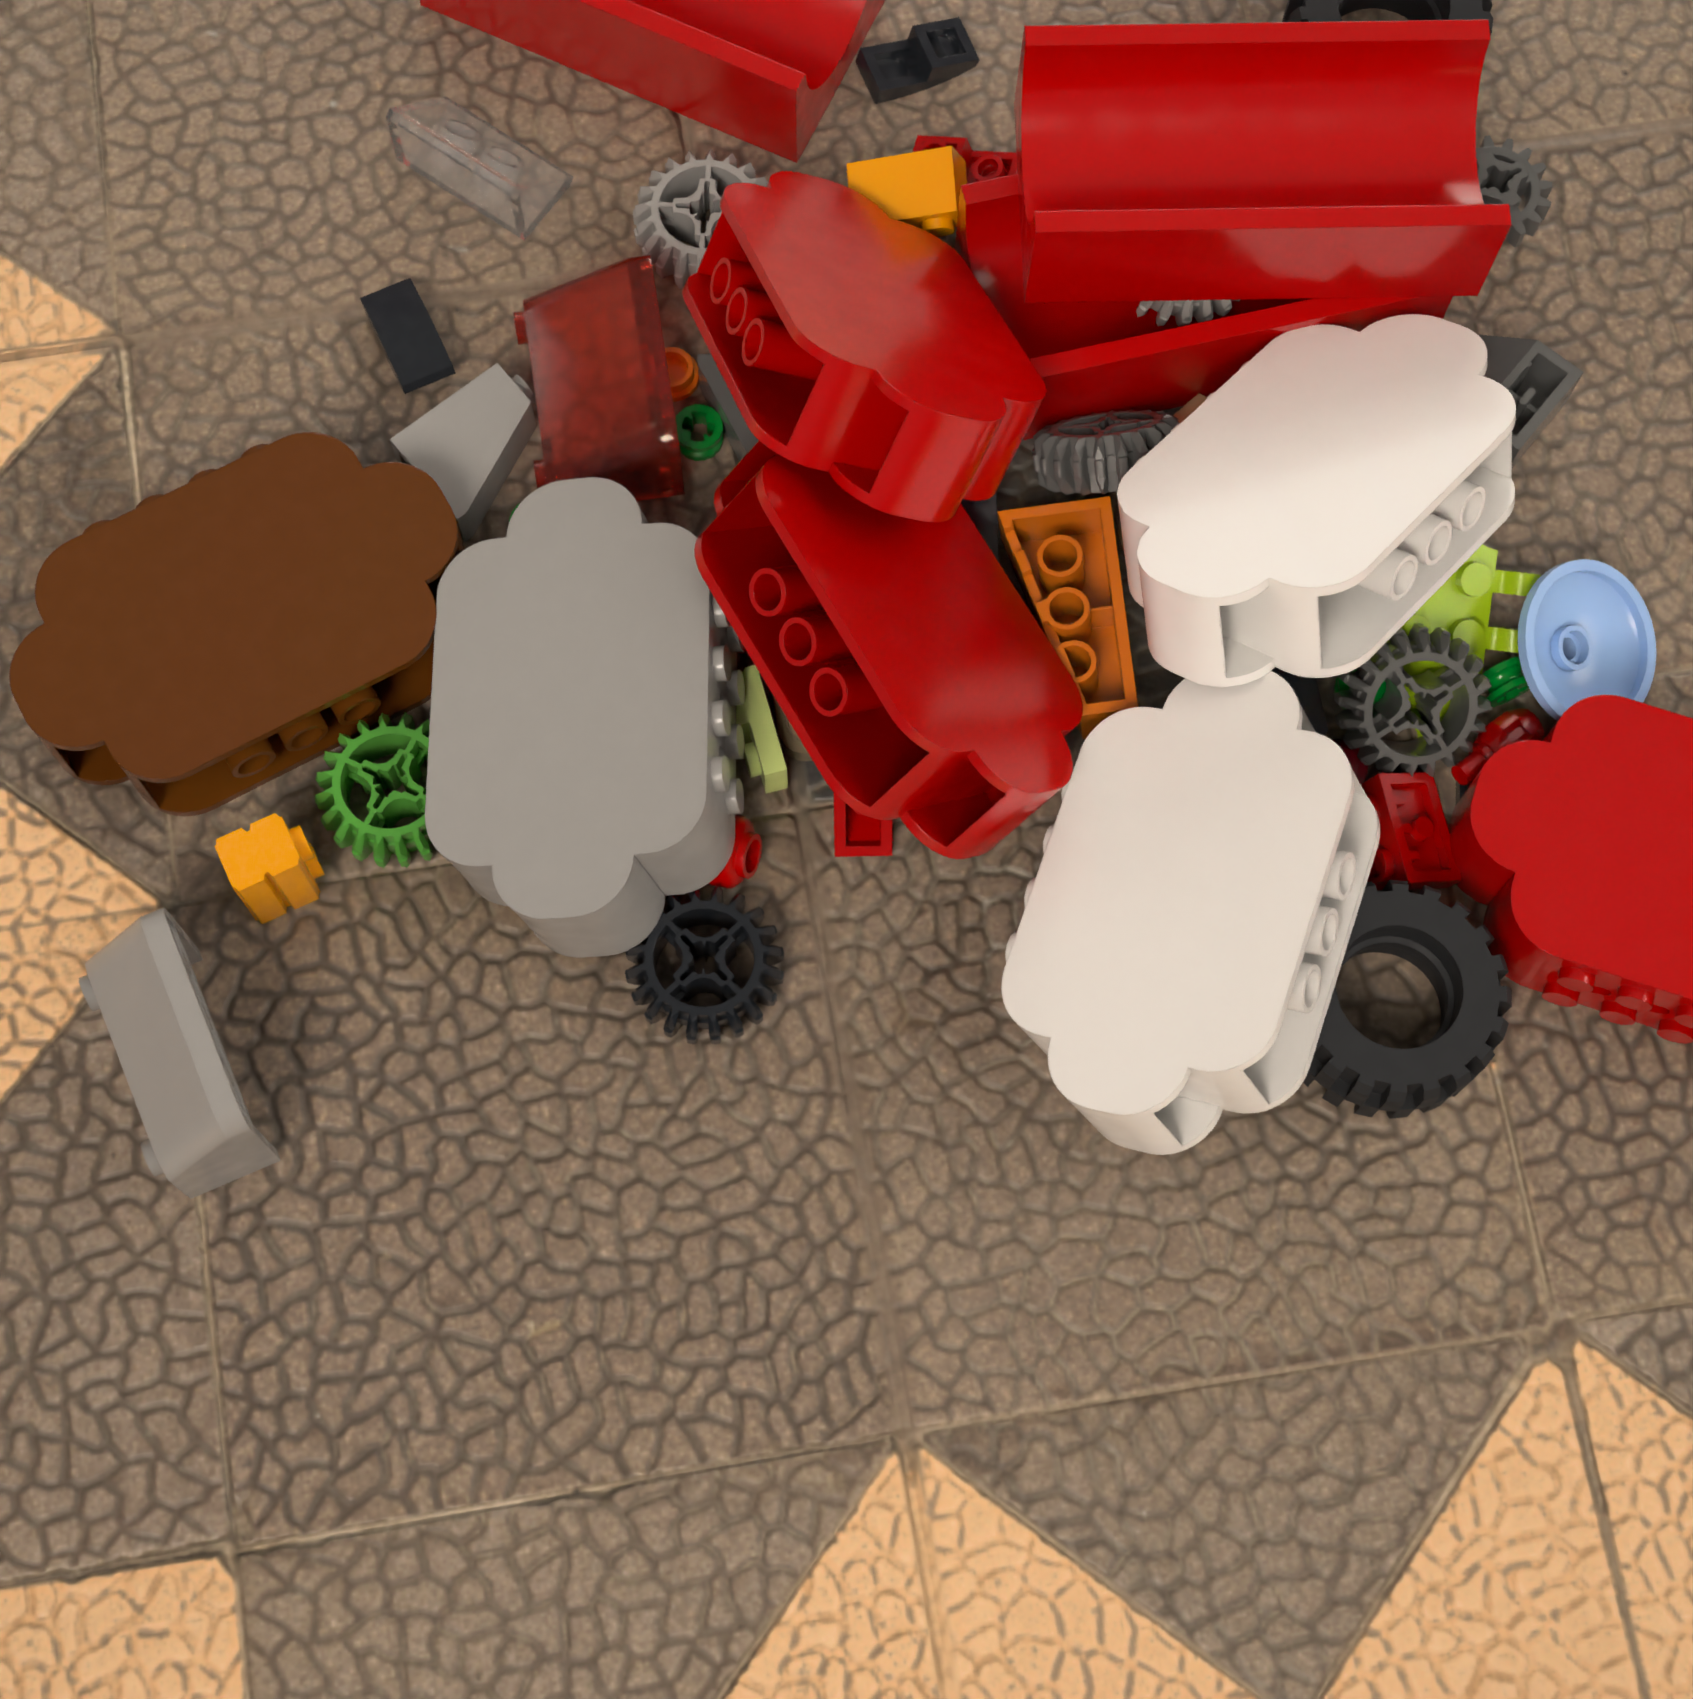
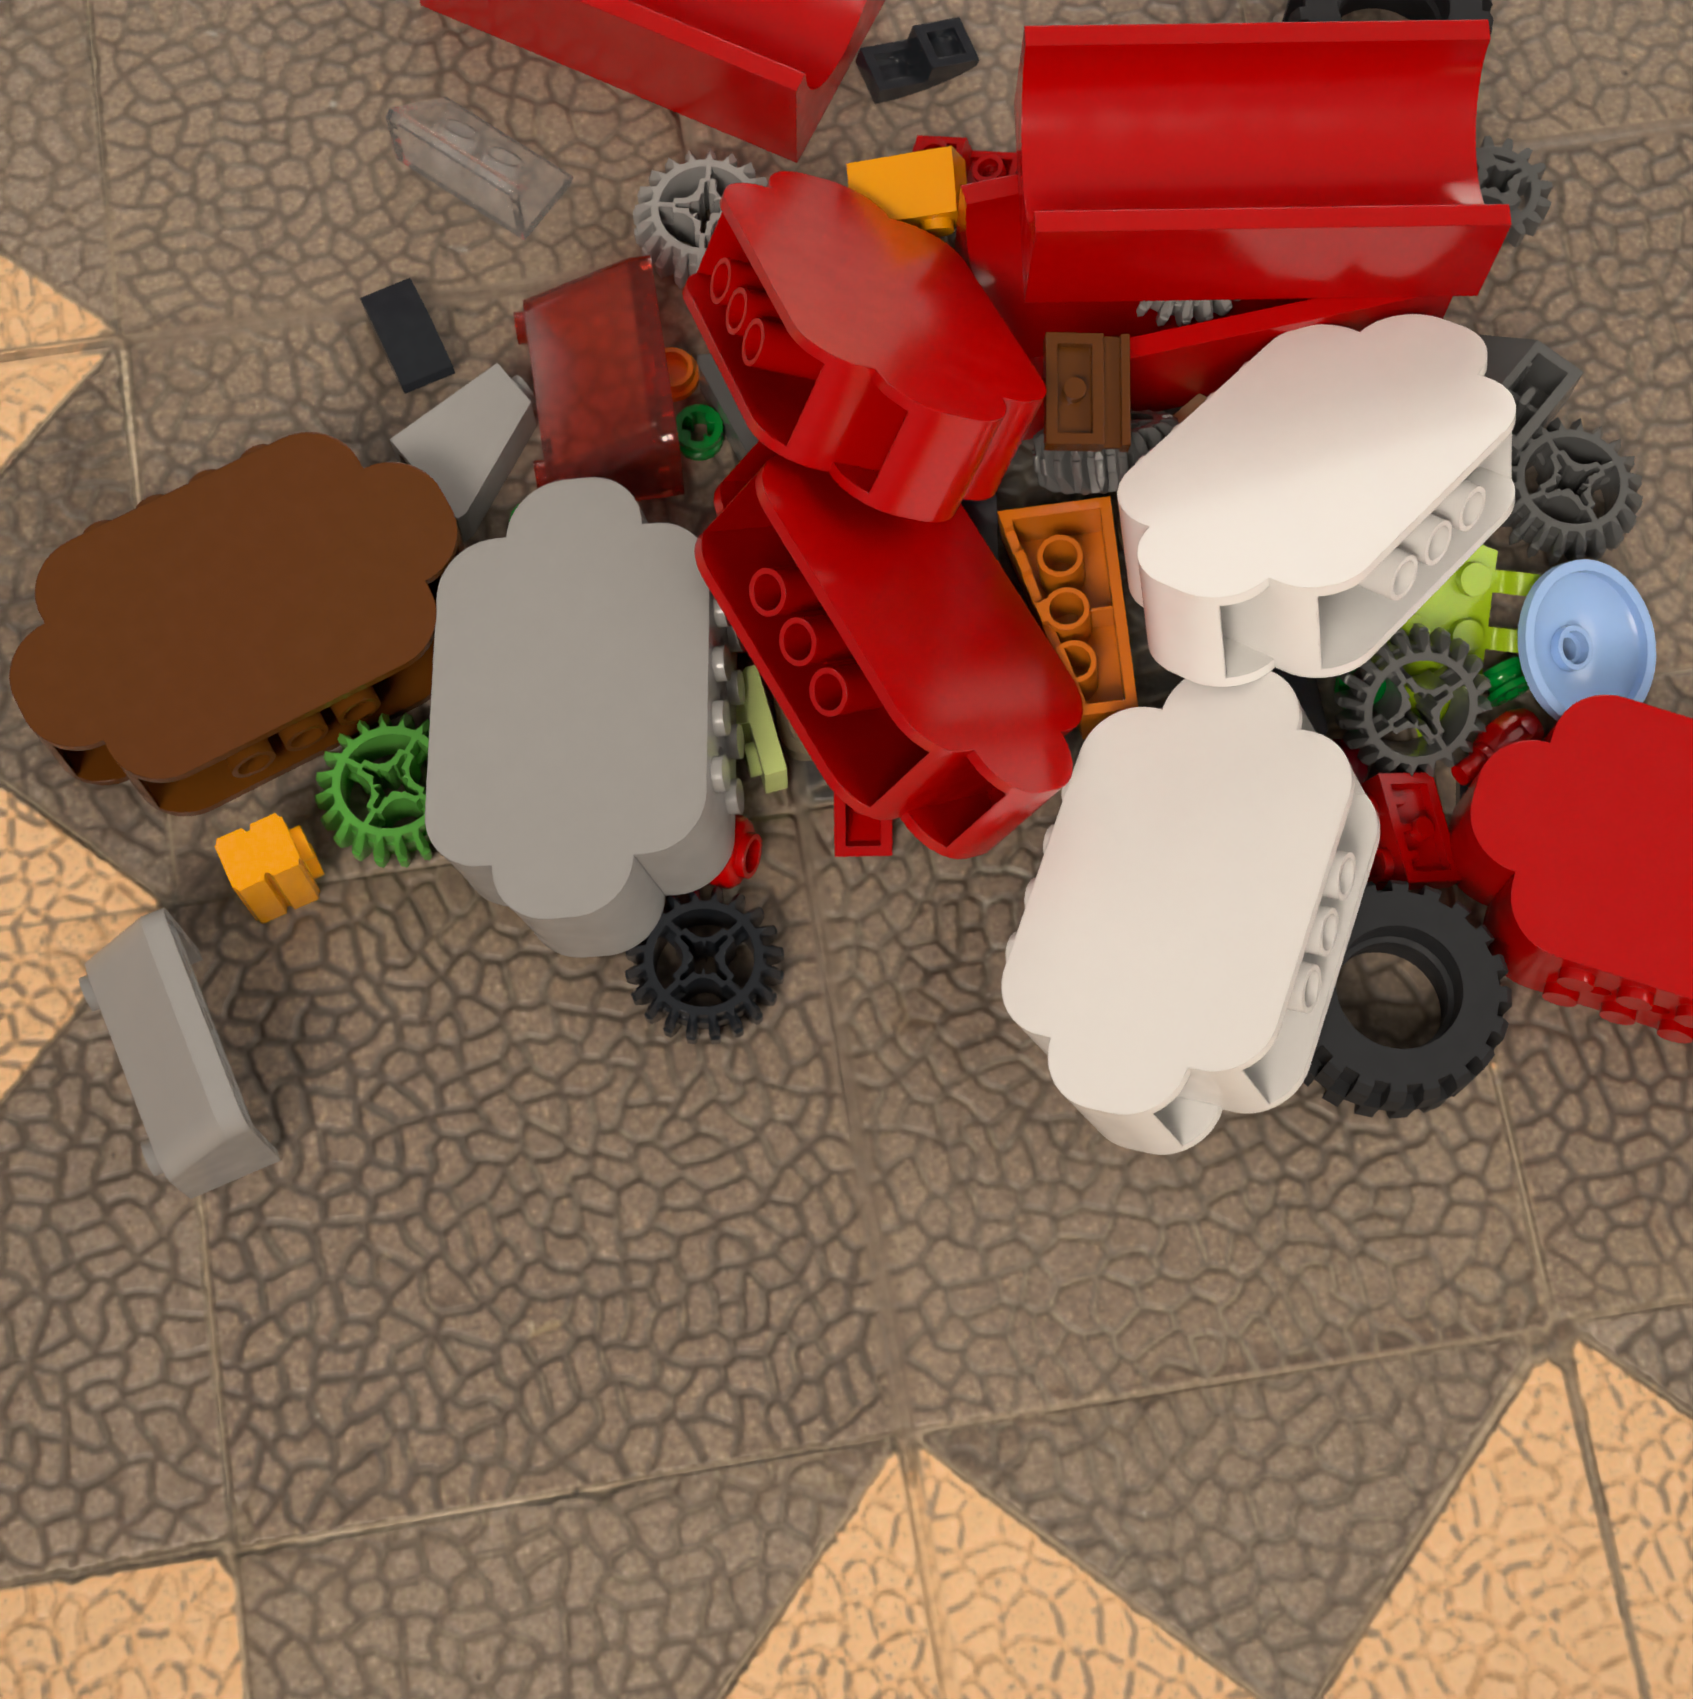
(1086, 392): none -> reddish brown plate
(1563, 518): none -> dark grey gear

